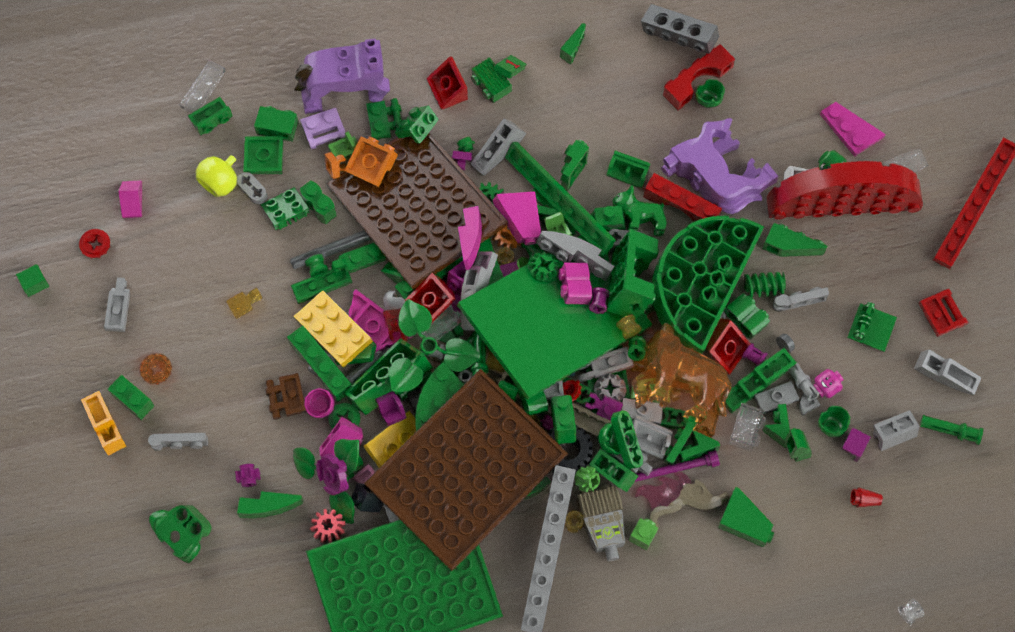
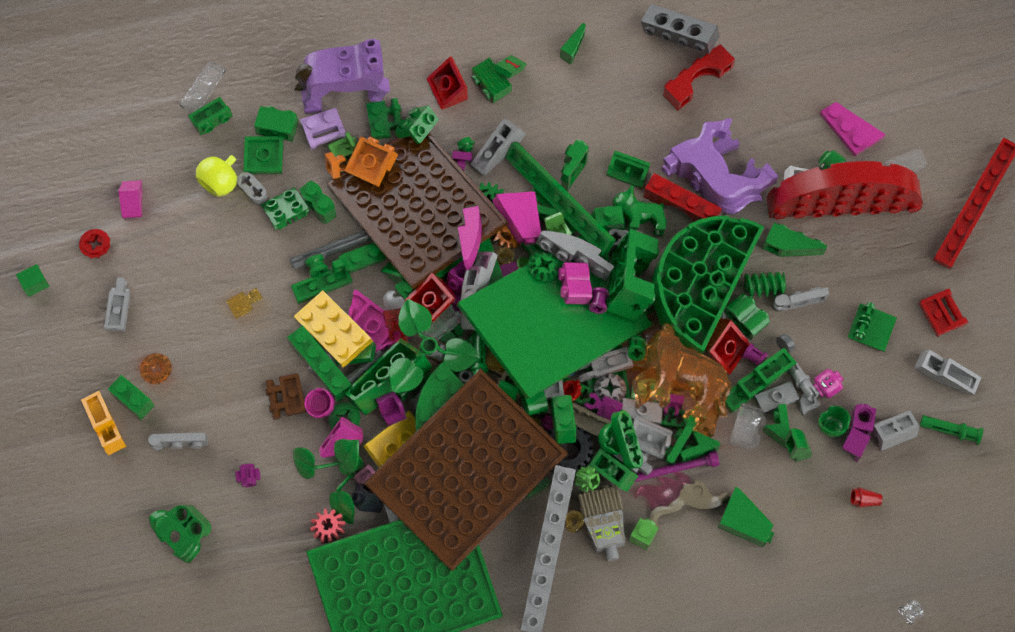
(268, 504): green slope -> none
(332, 472): magenta plate -> none
(628, 326): clear yellow wheel -> none
(676, 403): none -> magenta tile
(710, 93): green hair -> none
(869, 413): none -> magenta brick

